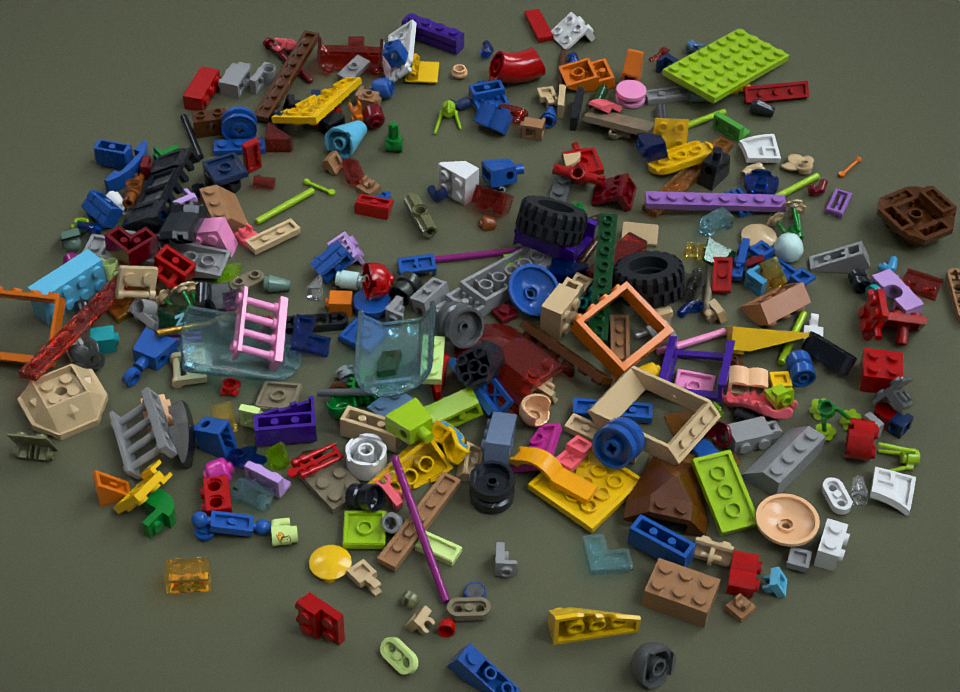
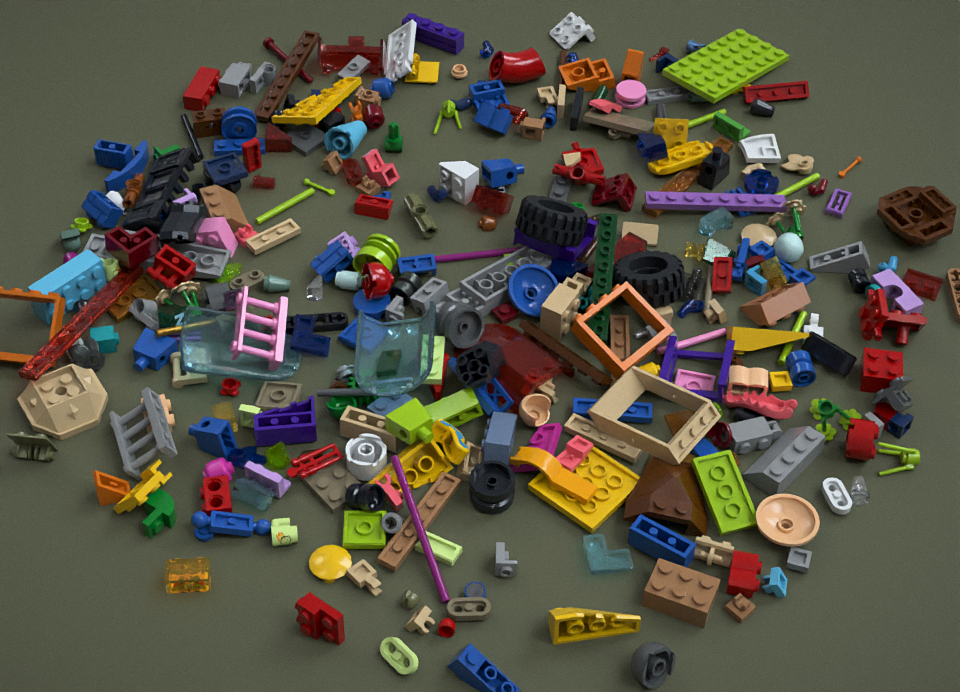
(89, 227): clear blue arm -> none
(131, 376): blue tile -> none
(136, 276): tan plate -> none
(146, 166): dark red plate -> none
(182, 432): black slope -> none
(203, 296): black piece -> none
(283, 43): coral plate -> none
(306, 139): none -> dark grey plate
(340, 302): orange brick -> none
(376, 169): none -> coral brick
(377, 249): none -> lime wheel
(395, 53): blue brick -> none
(538, 25): red tile -> none
(618, 442): blue wheel -> none
(780, 396): lime bracket -> none
(830, 545): white brick -> none
(893, 489): white plate -> none

